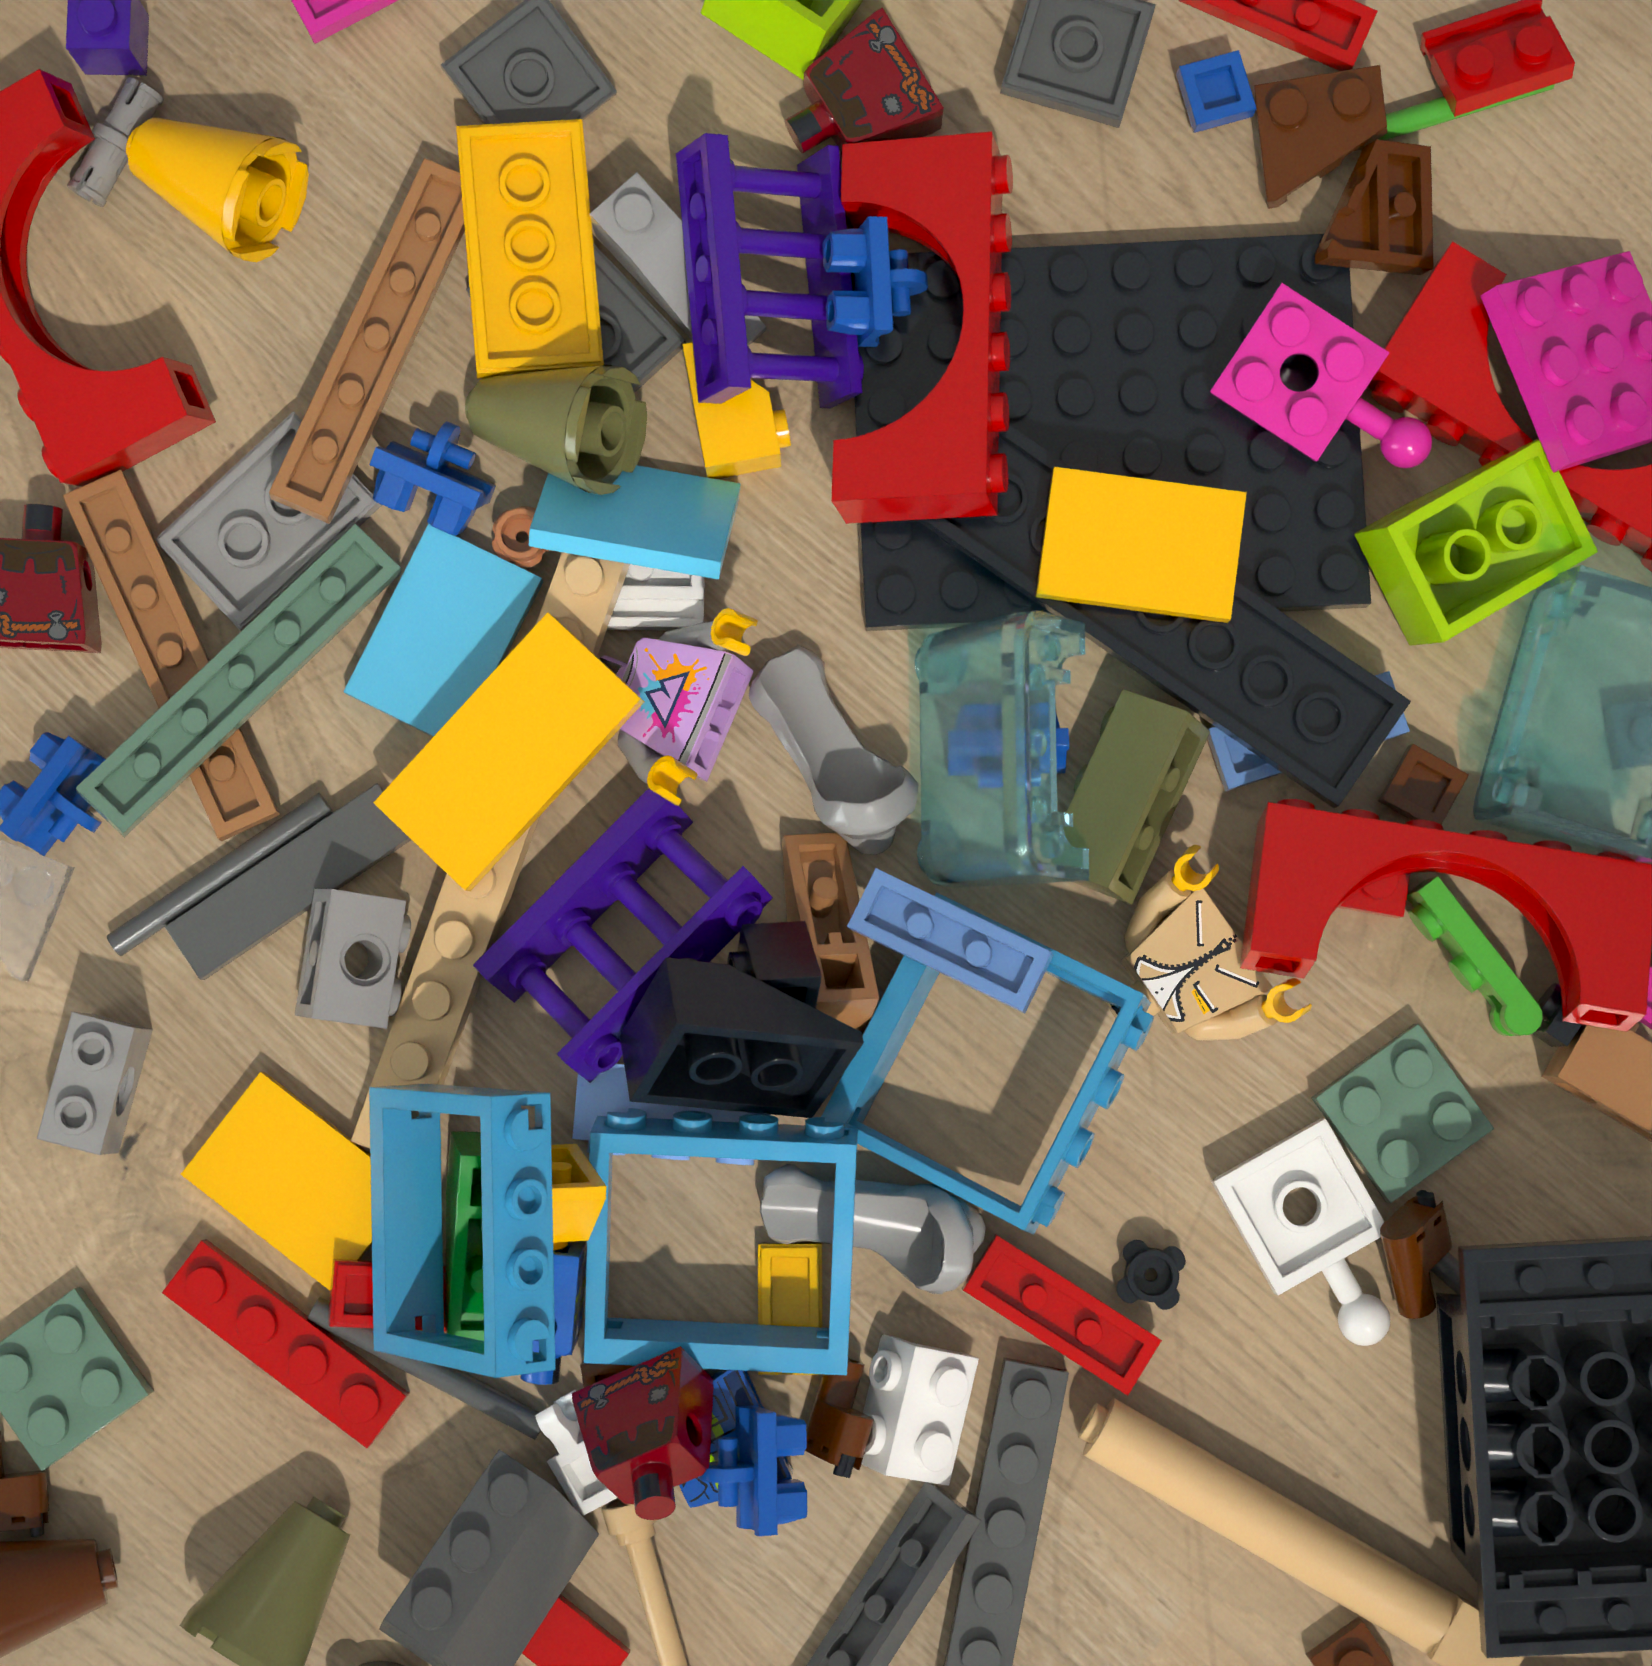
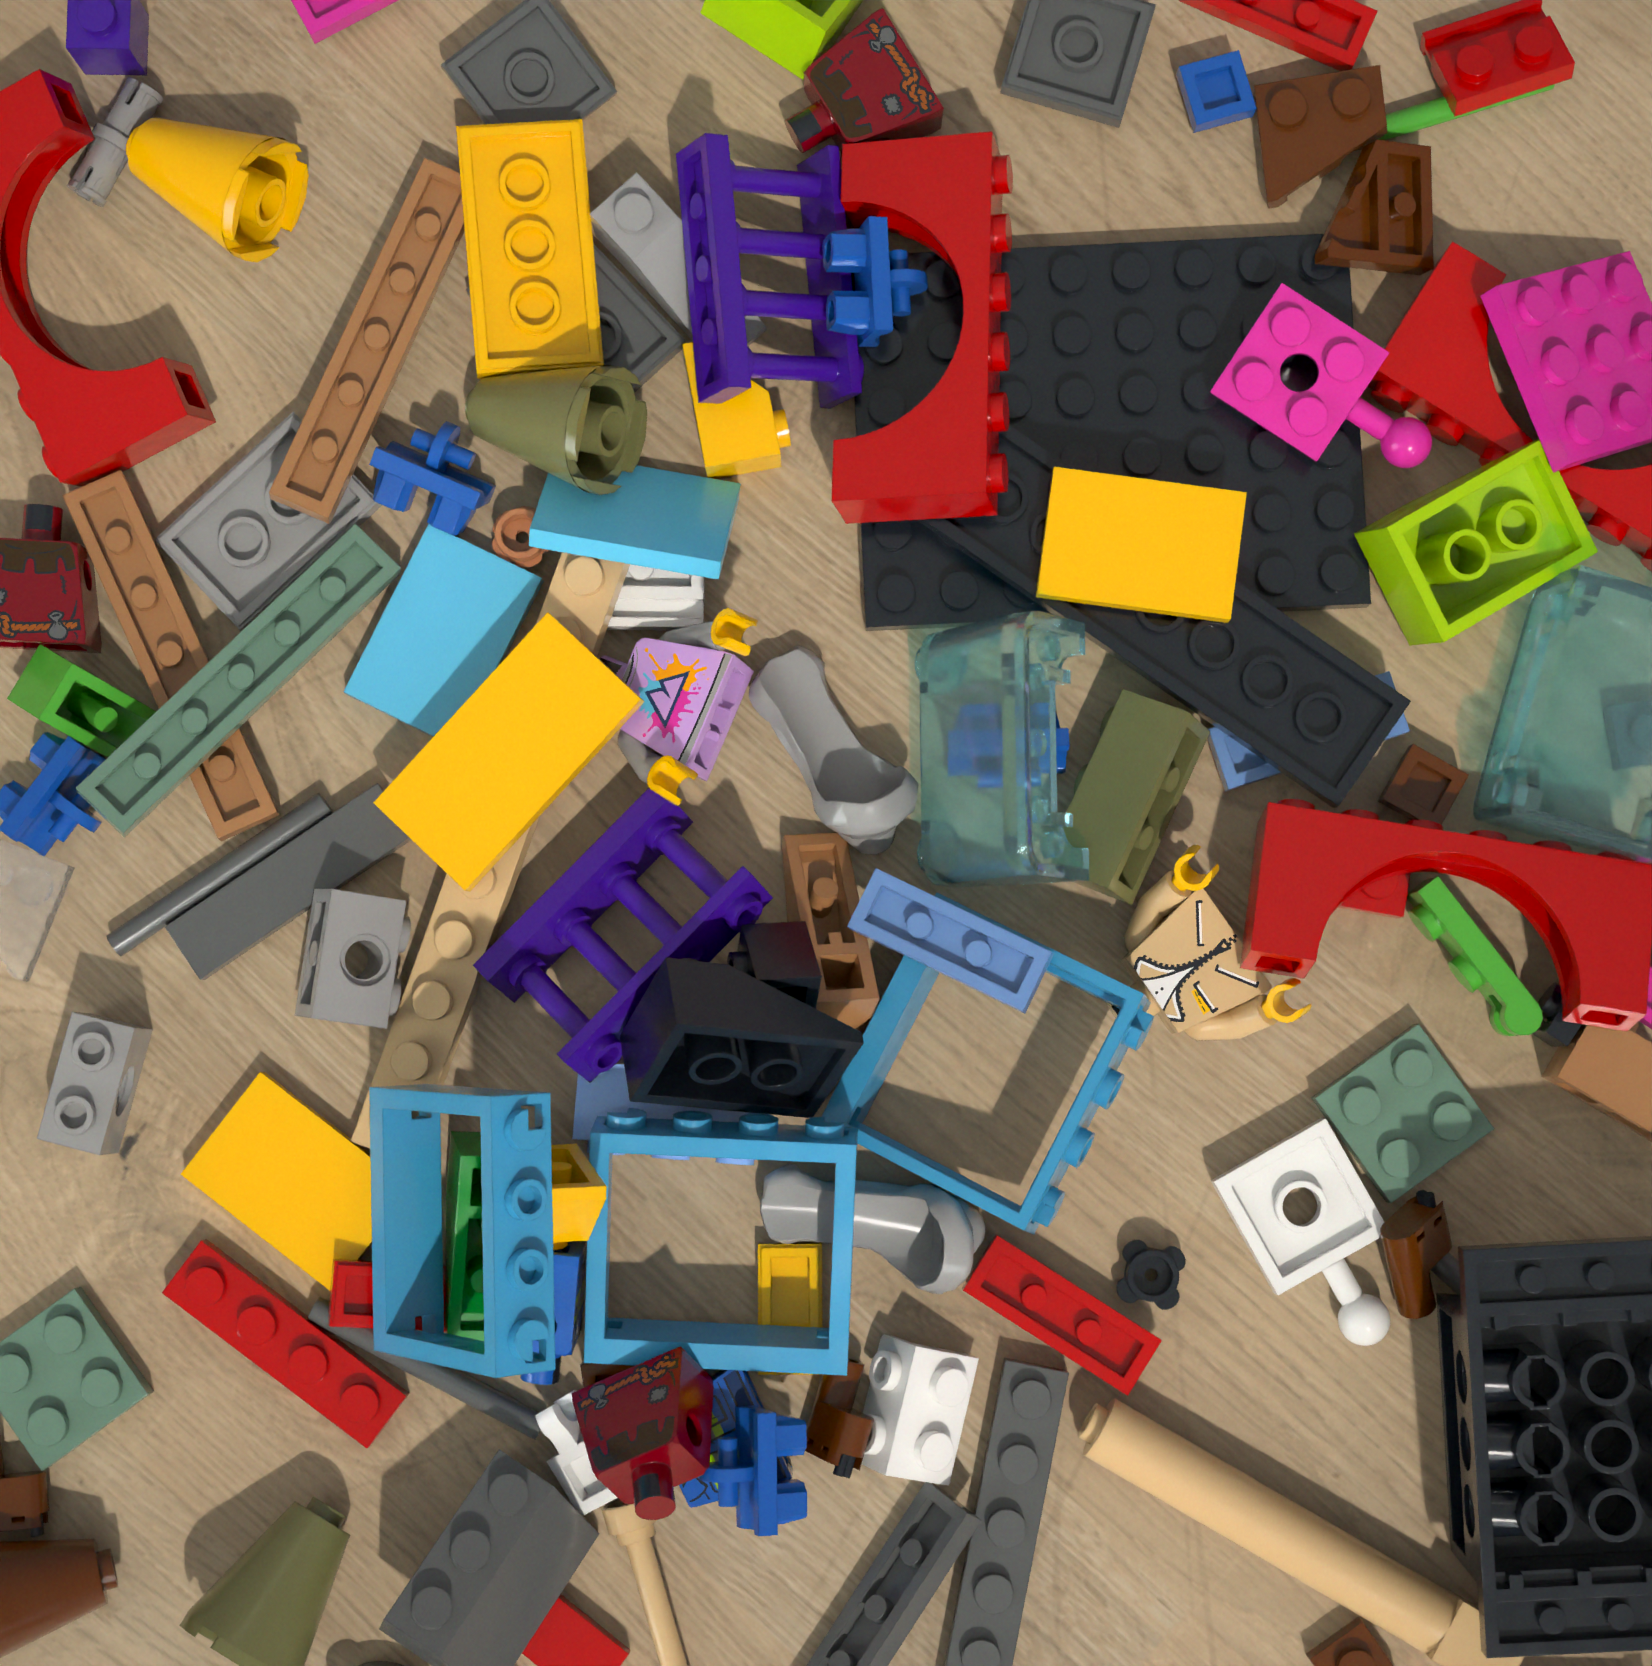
(77, 702): none -> bright green slope

